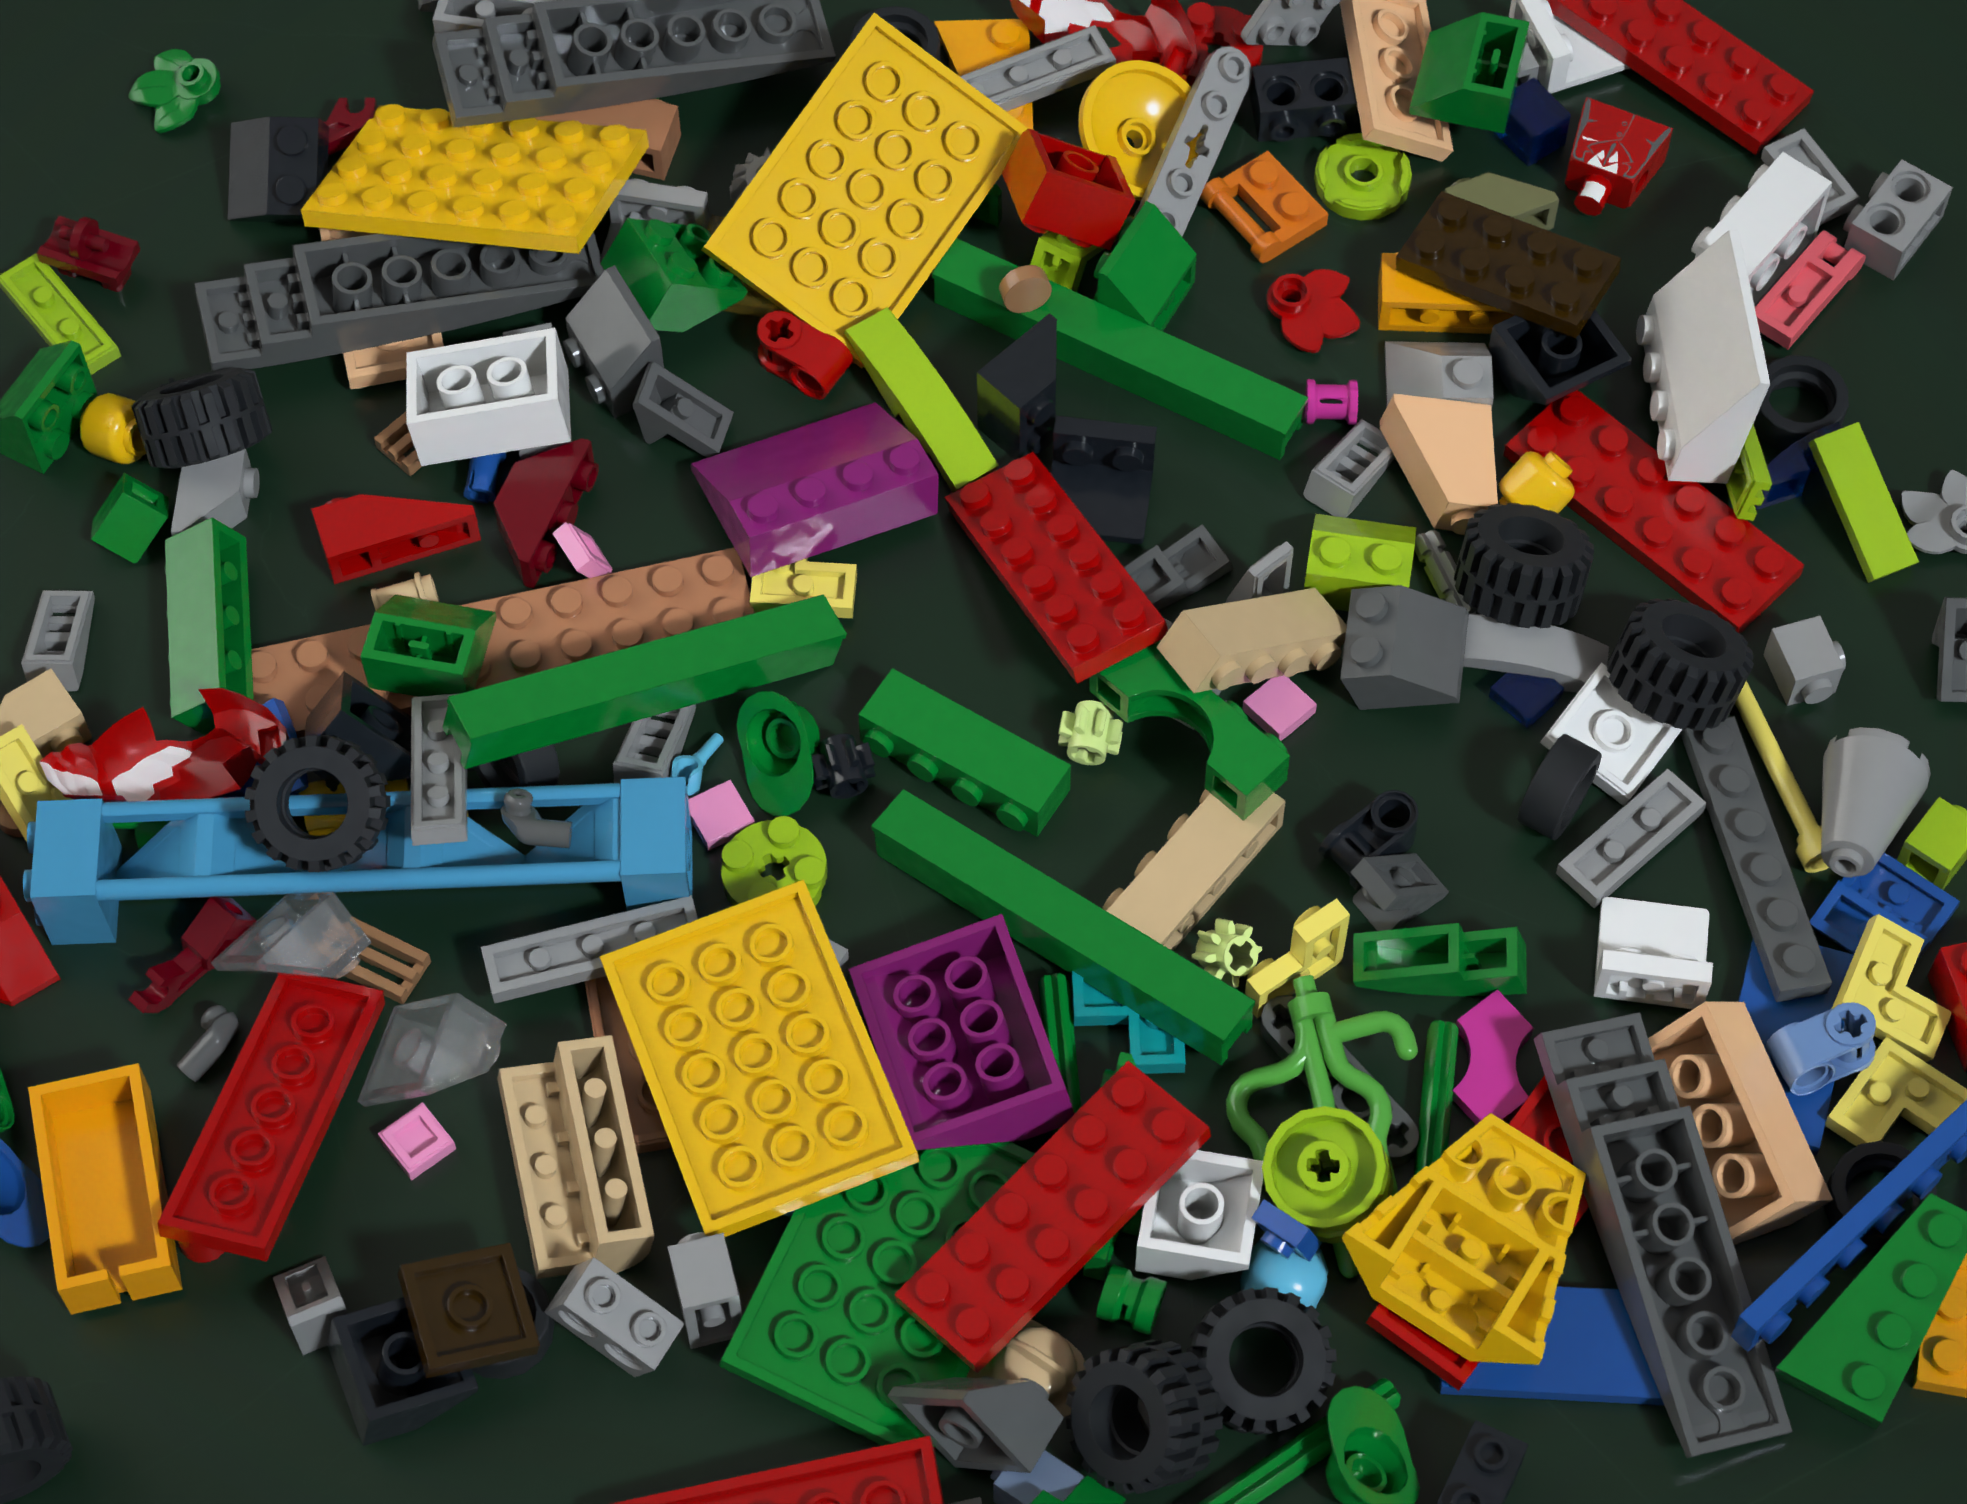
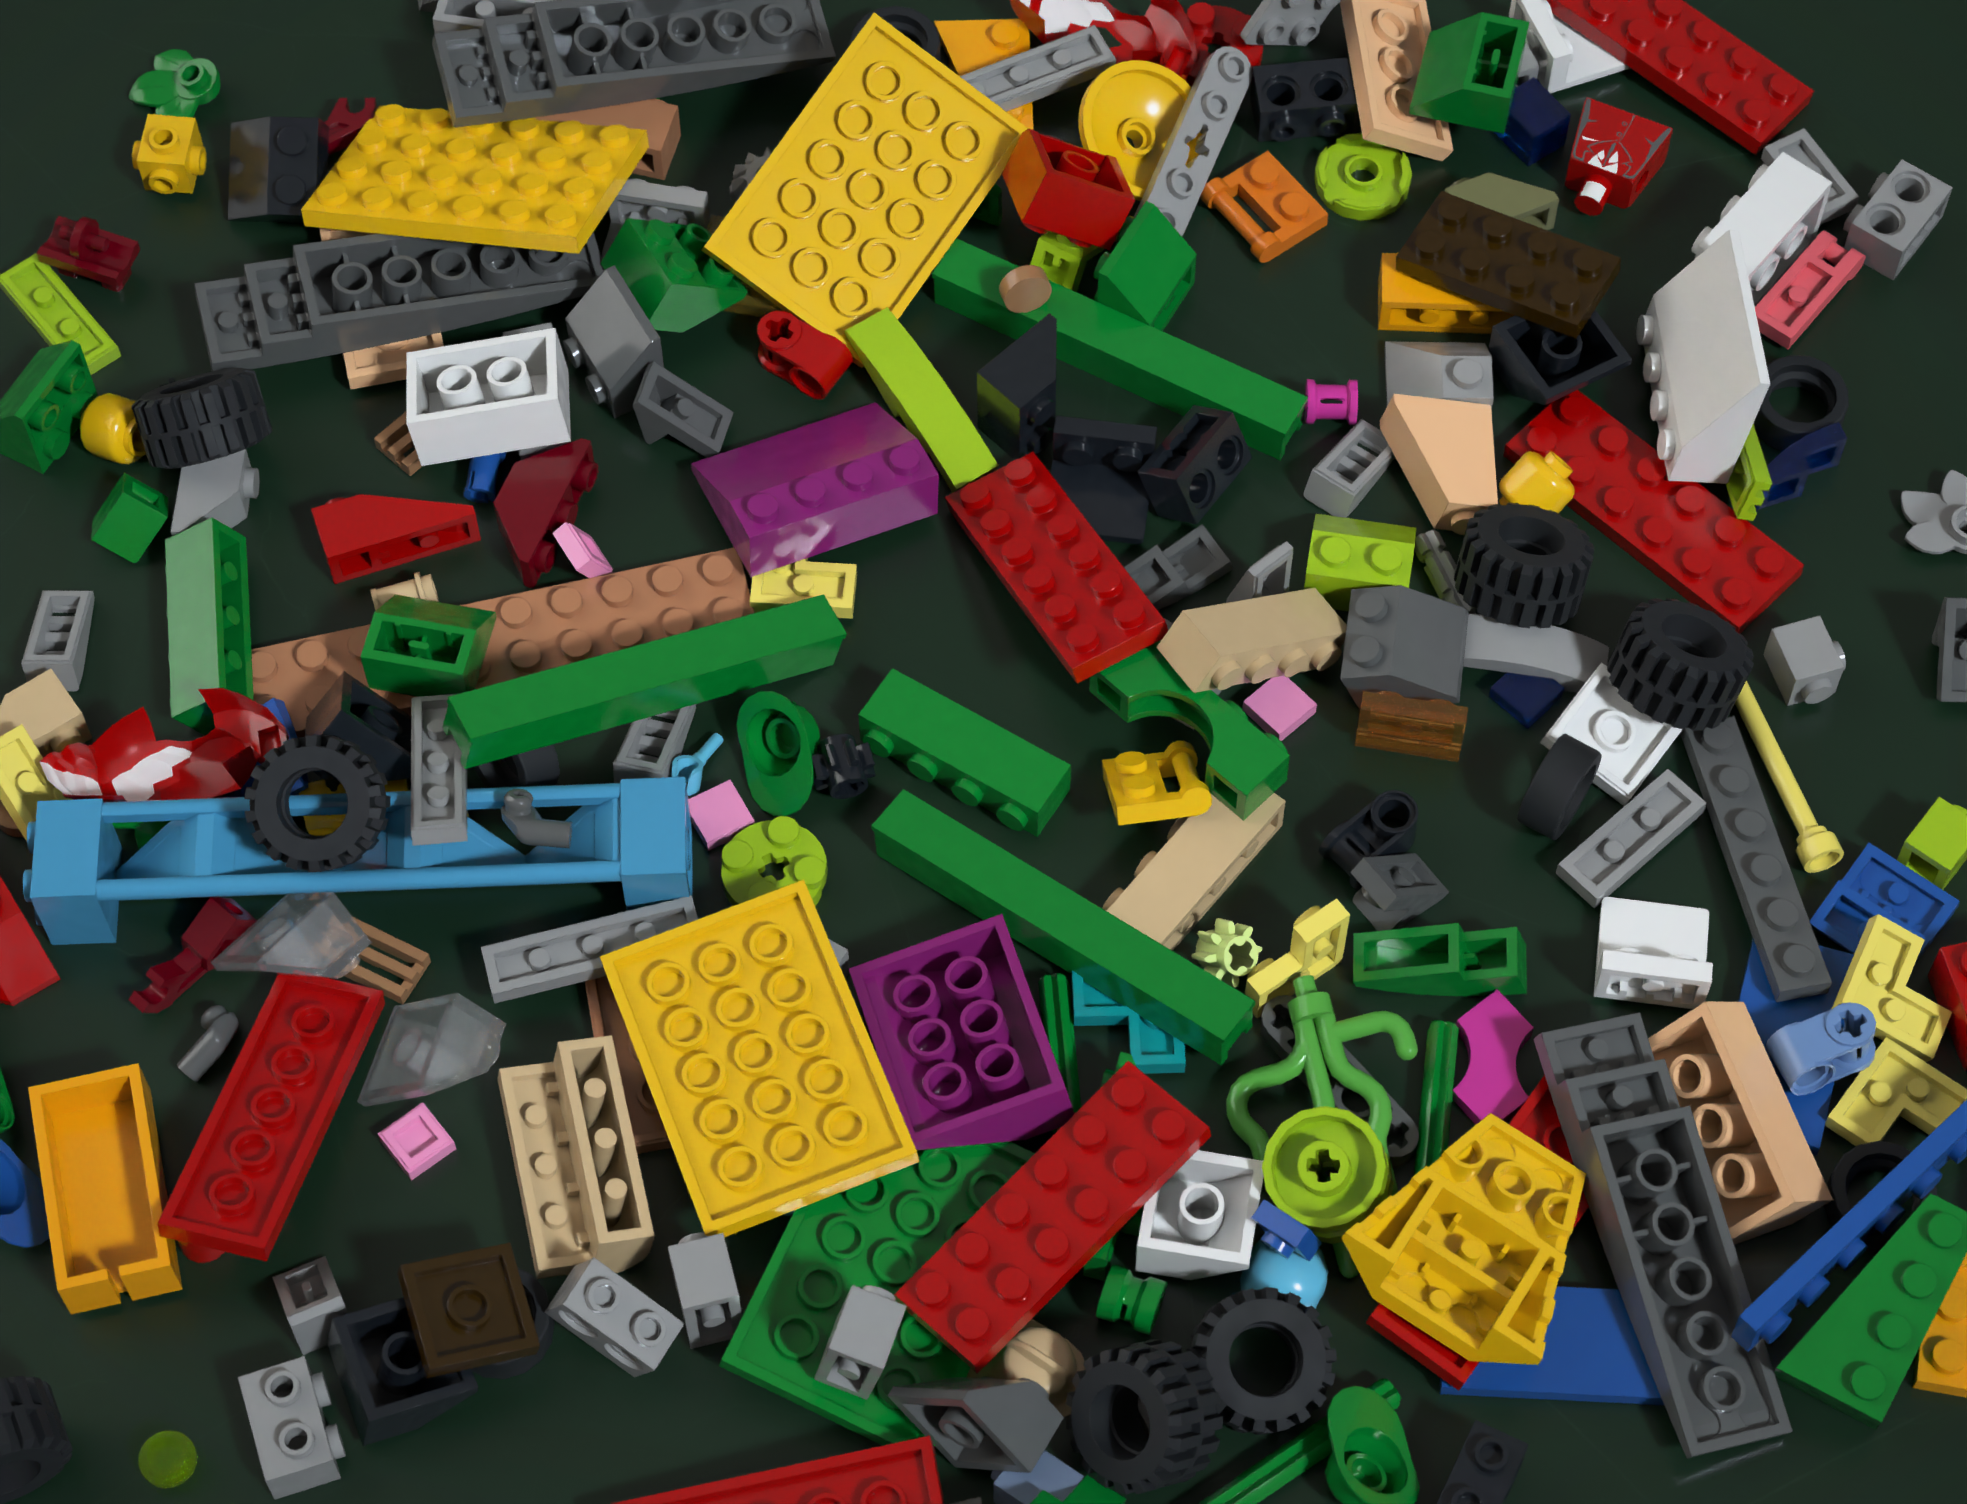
(167, 1459): none -> clear neon green plate
(169, 154): none -> yellow brick
(290, 1427): none -> light grey brick
(860, 1340): none -> light grey brick
(1090, 732): yellowish green gear -> none
(1139, 791): none -> yellow plate
(1195, 464): none -> black brick
(1317, 310): red plate -> none
(1411, 725): none -> clear orange plate
(1863, 502): lime tile -> none
(1867, 796): light grey cone -> none

